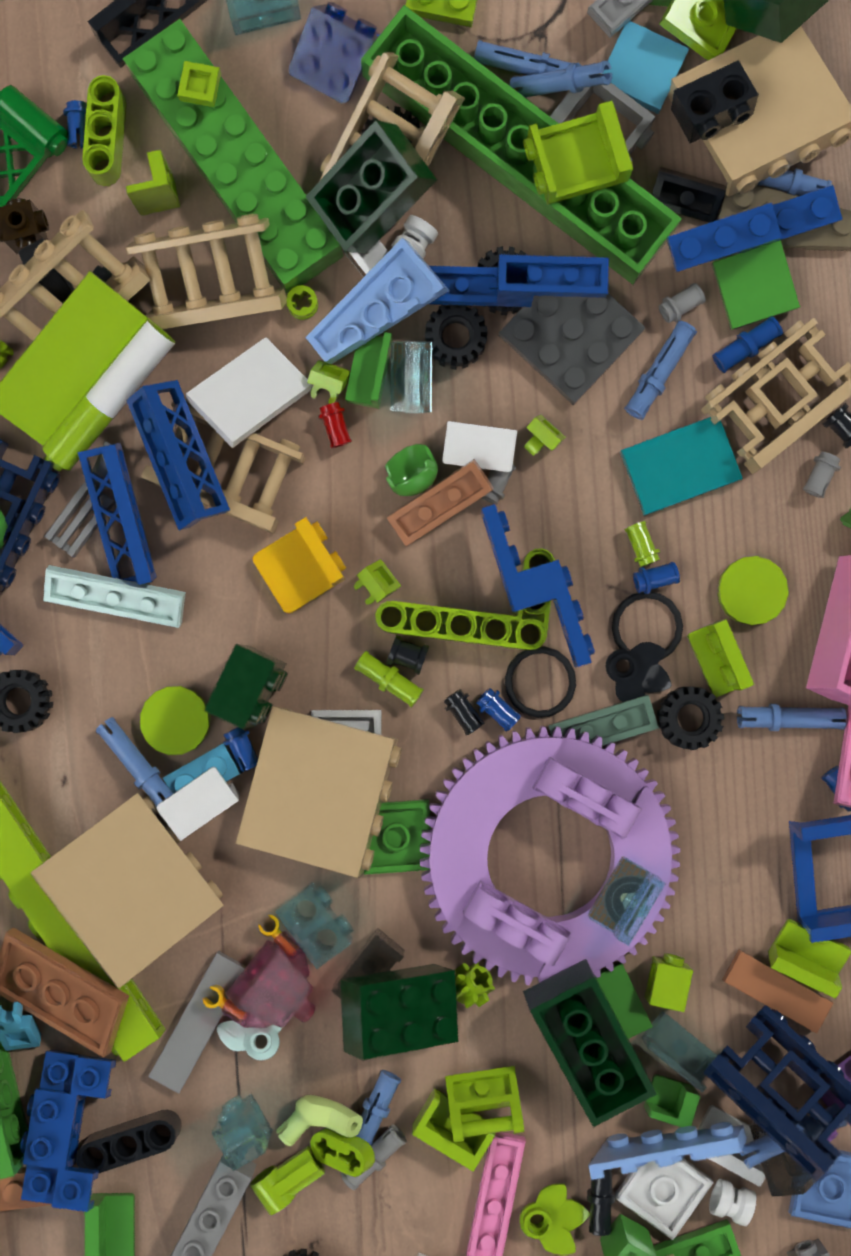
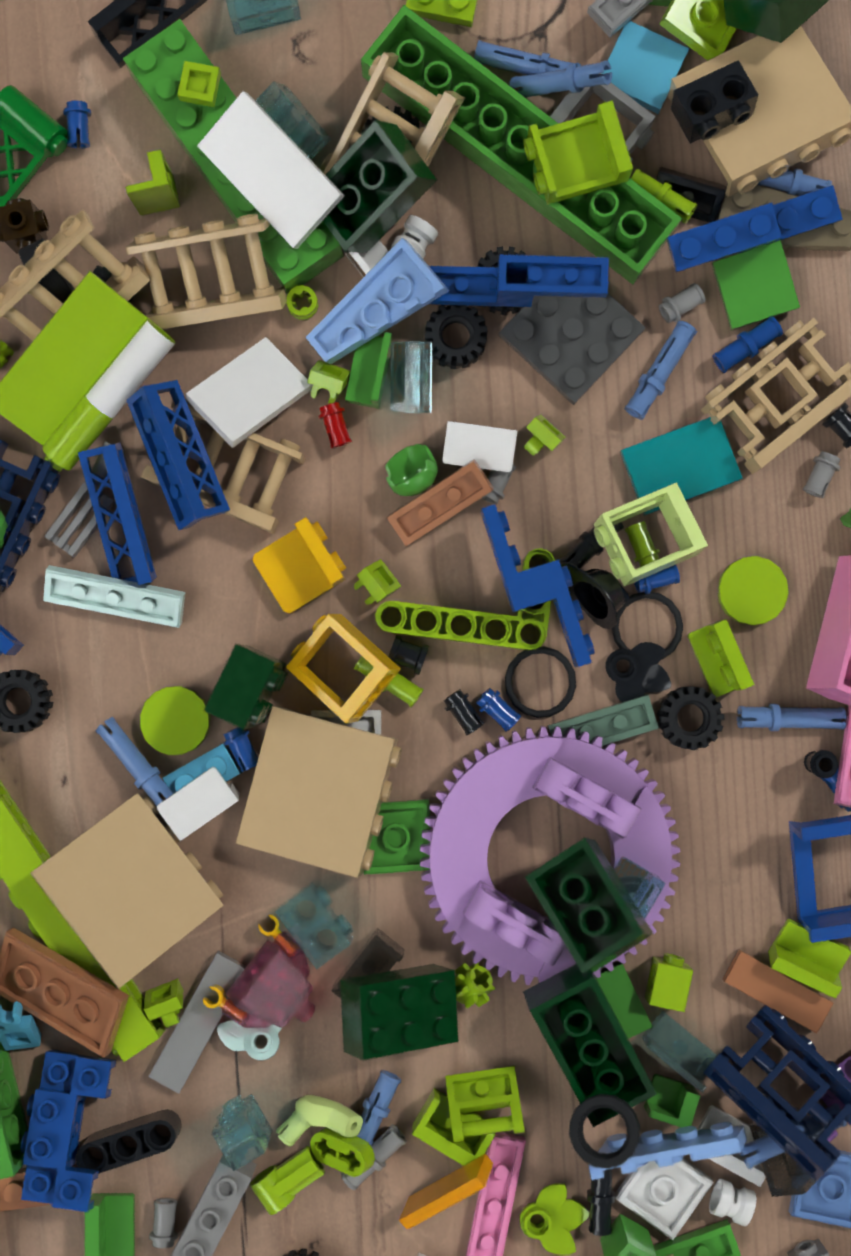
(102, 115): lime beam -> none
(164, 1002): none -> lime tile
(164, 1223): none -> light grey pin
(270, 170): none -> white tile
(293, 118): none -> clear light blue brick
(332, 51): clear blue bracket -> none
(370, 687): none -> yellow window
(446, 1192): none -> light orange tile
(578, 1141): none -> black tyre
(586, 548): none -> black pin
(588, 905): none -> dark green brick
(597, 594): none -> black piece
(665, 194): none -> lime pin
(678, 519): none -> yellowish green window
(828, 767): none -> black pin

